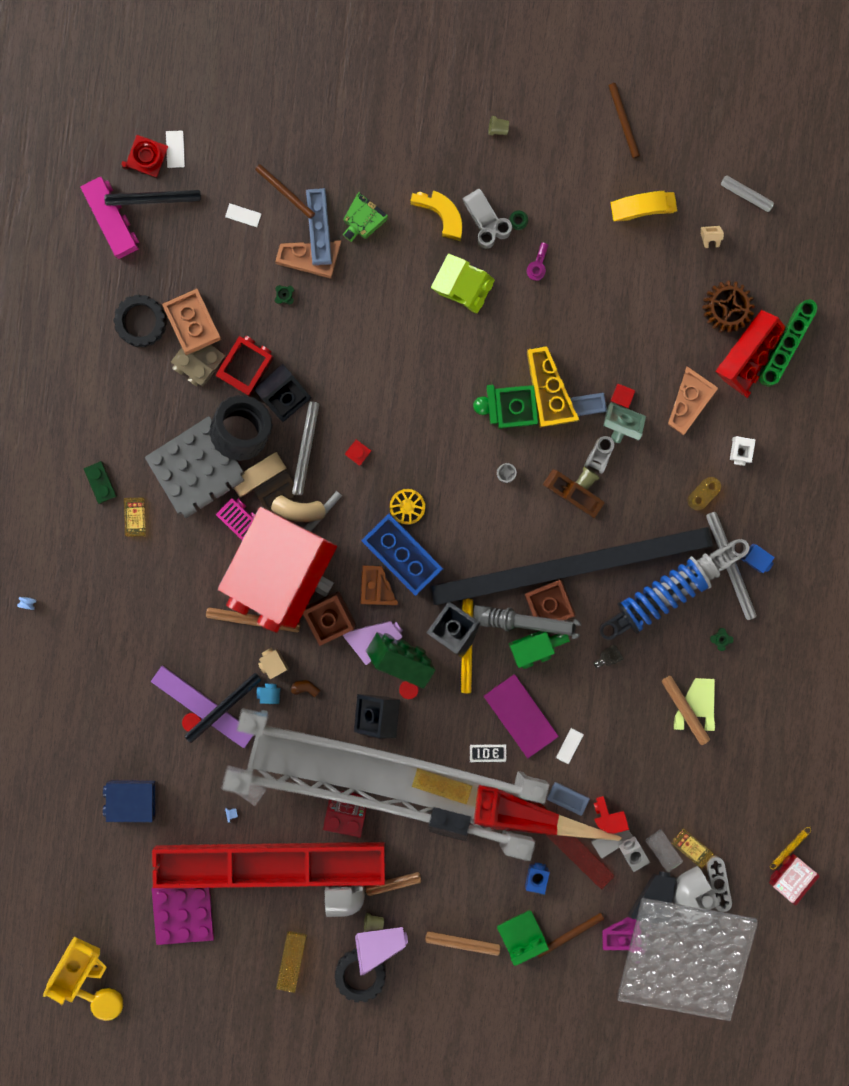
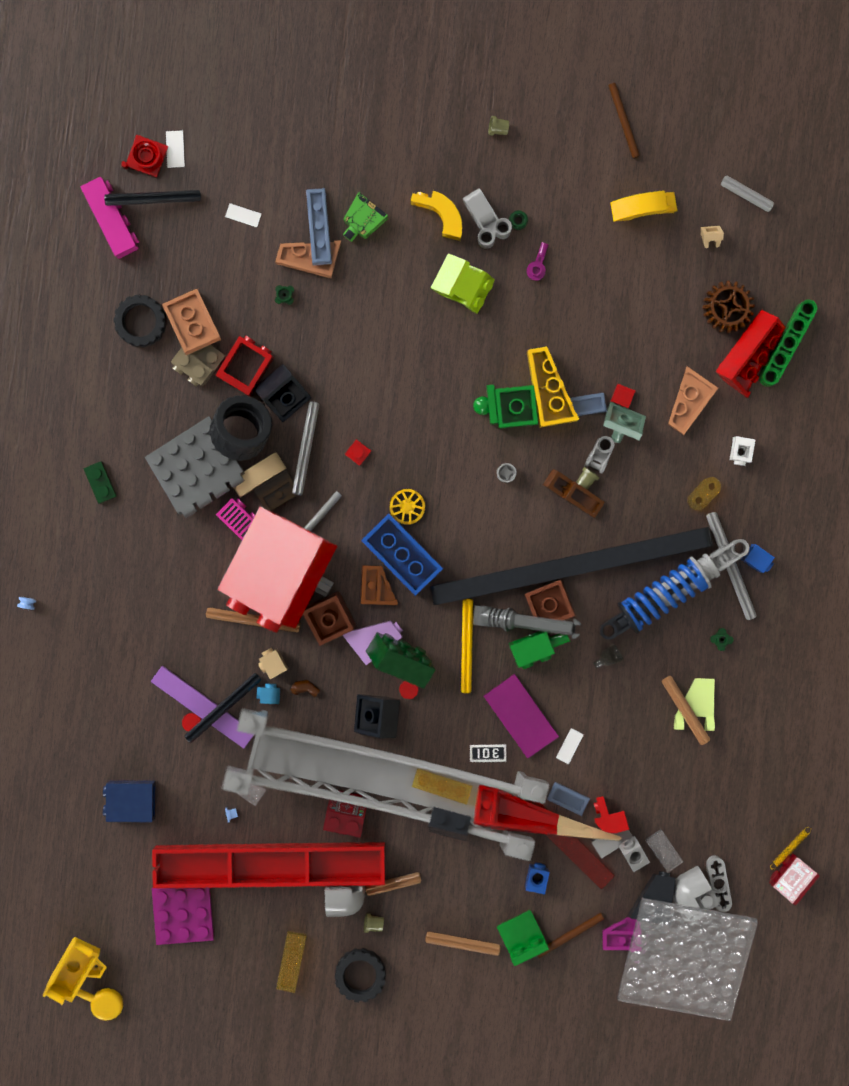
(134, 516): clear yellow tile -> none
(286, 192): reddish brown bar -> none
(298, 511): tan cylinder -> none
(378, 946): lavender slope -> none
(454, 629): black slope -> none
(692, 848): clear yellow tile -> none

